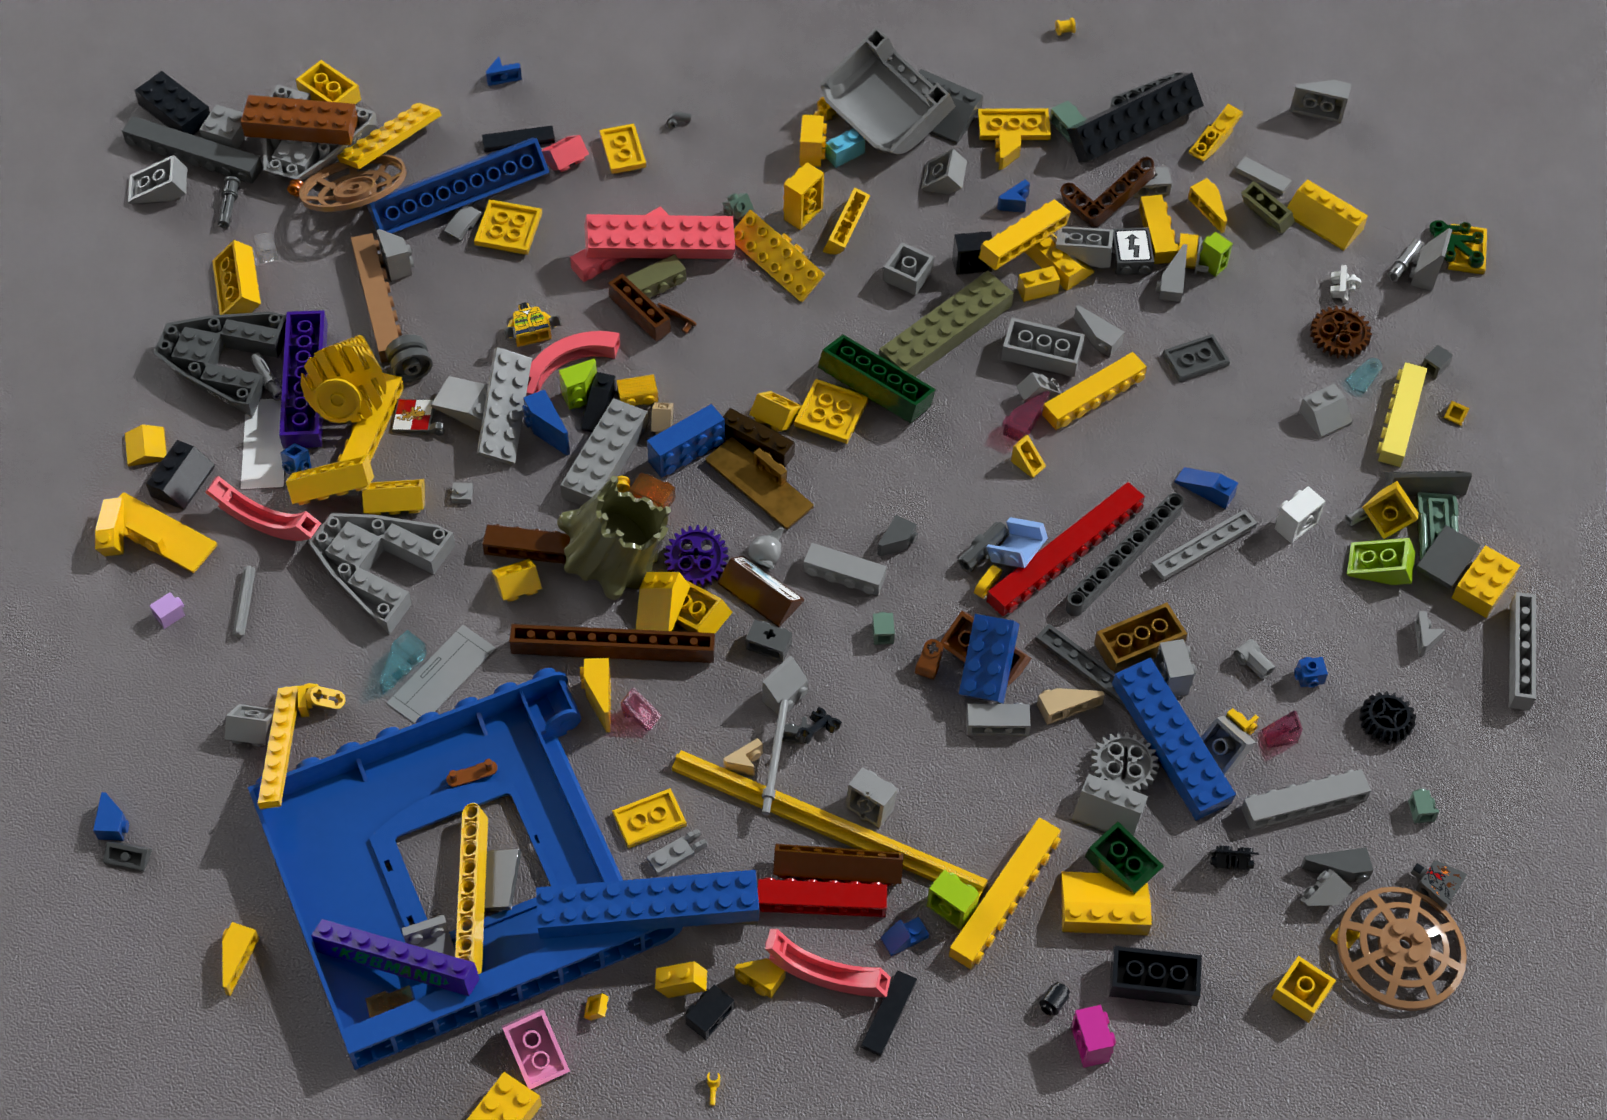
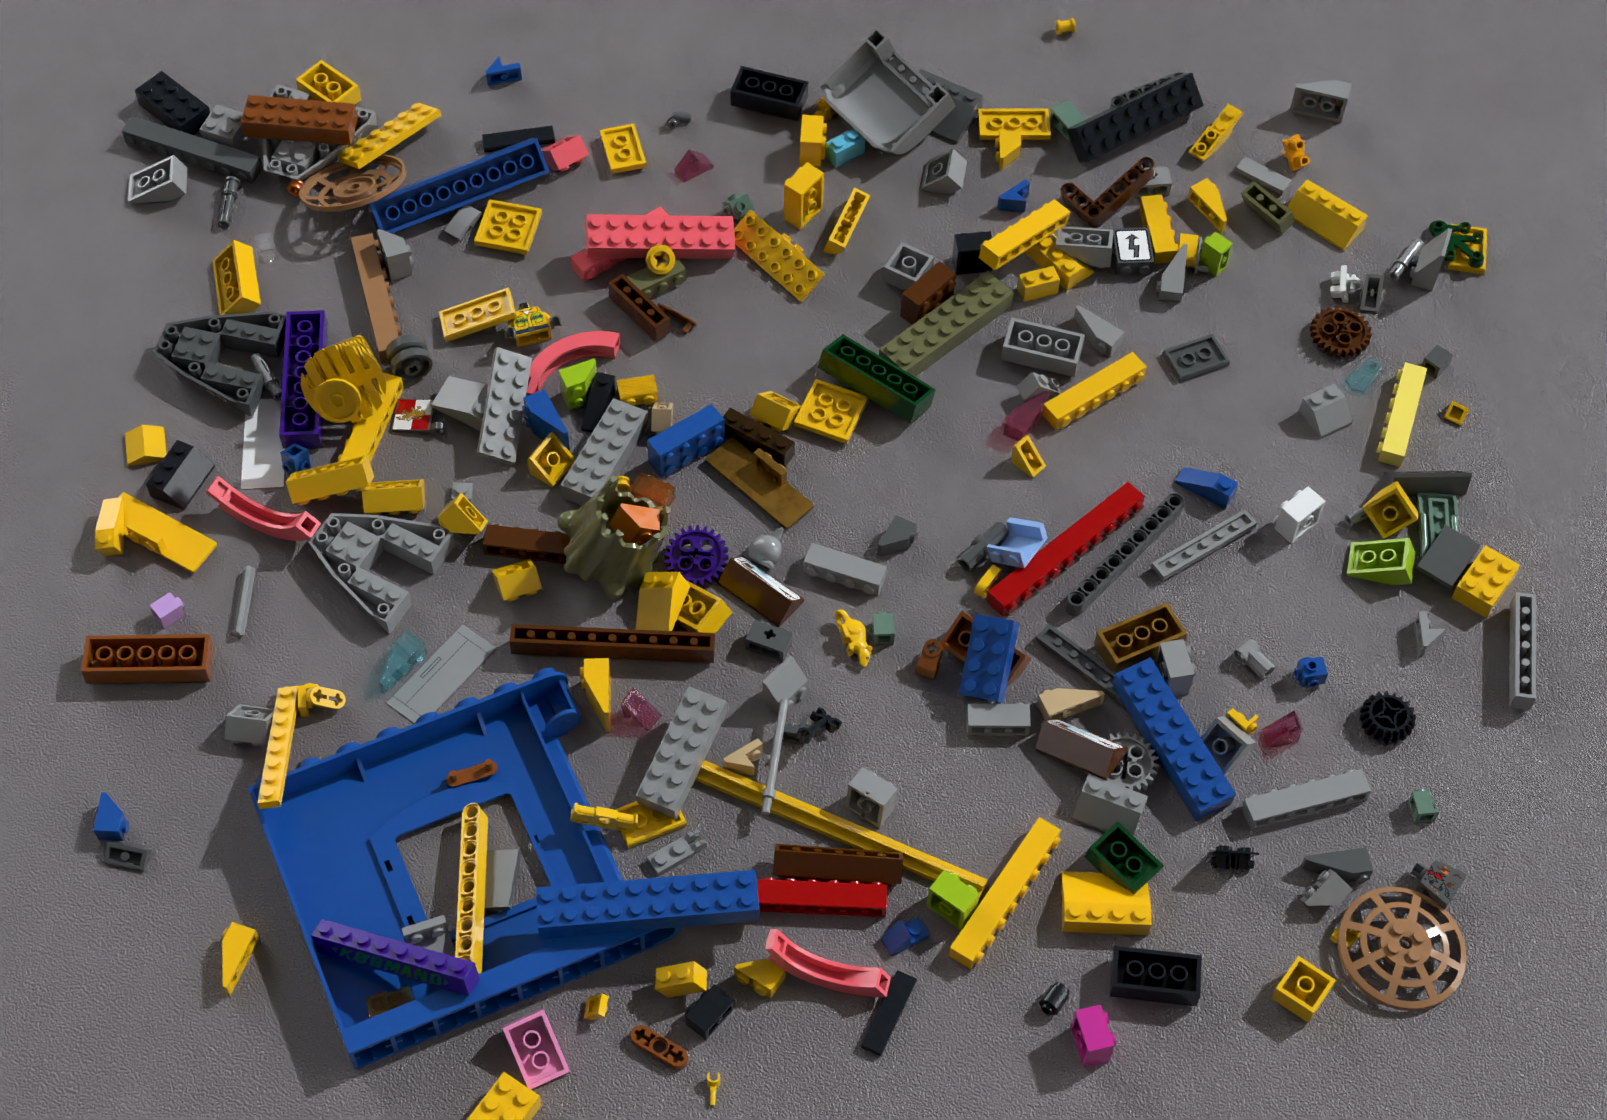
(147, 658): none -> dark orange brick
(462, 517): none -> yellow slope
(477, 314): none -> yellow tile
(550, 460): none -> yellow slope
(612, 820): none -> yellow piece
(636, 523): none -> orange slope
(657, 1038): none -> dark orange beam
(668, 256): none -> yellow gear
(682, 752): none -> light grey brick
(692, 165): none -> clear pink slope
(769, 93): none -> black brick
(854, 635): none -> yellow animal
(927, 293): none -> reddish brown brick
(1079, 748): none -> reddish brown slope
(1295, 152): none -> light orange hips
(1371, 292): none -> light grey slope

